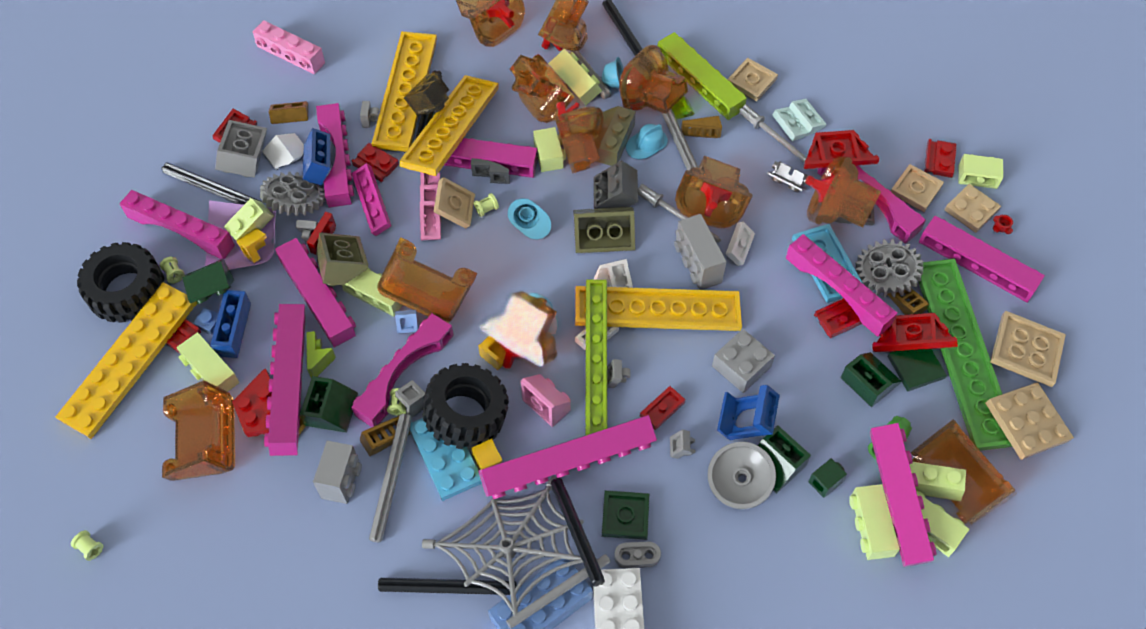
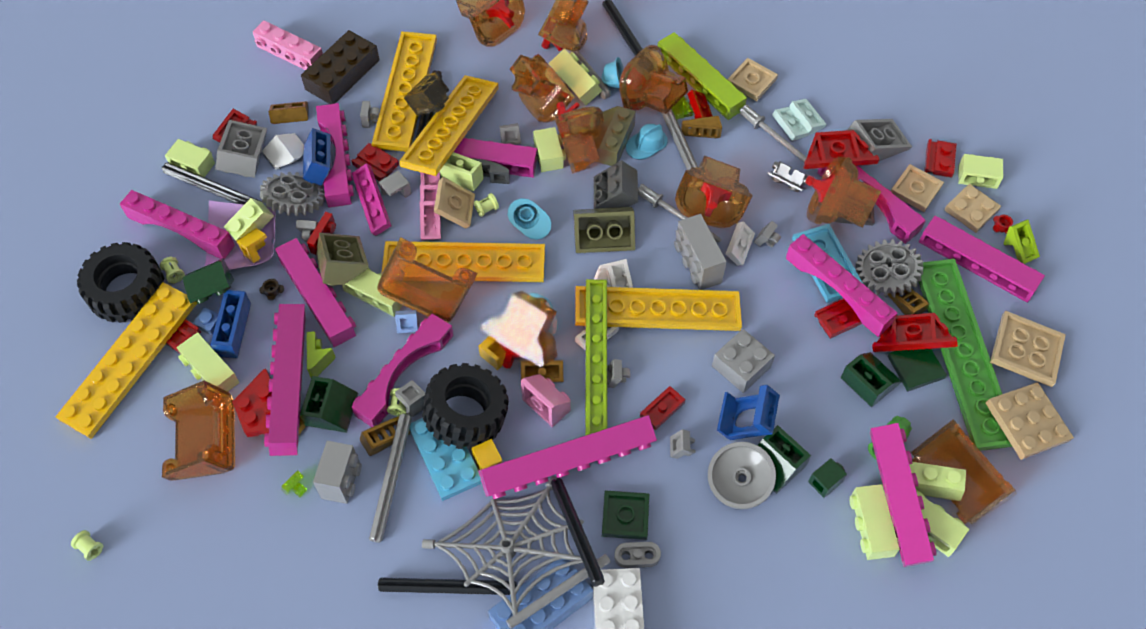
(190, 157): none -> yellowish green brick
(271, 284): none -> dark brown plate
(293, 484): none -> clear neon green tile
(340, 67): none -> dark brown brick
(395, 183): none -> light grey panel
(463, 171): none -> yellowish green brick
(489, 260): none -> yellow plate
(510, 134): none -> light grey tile
(551, 370): none -> pearl gold slope
(699, 104): none -> red plate
(768, 235): none -> light grey tile
(881, 136): none -> light grey slope
(1023, 241): none -> lime slope

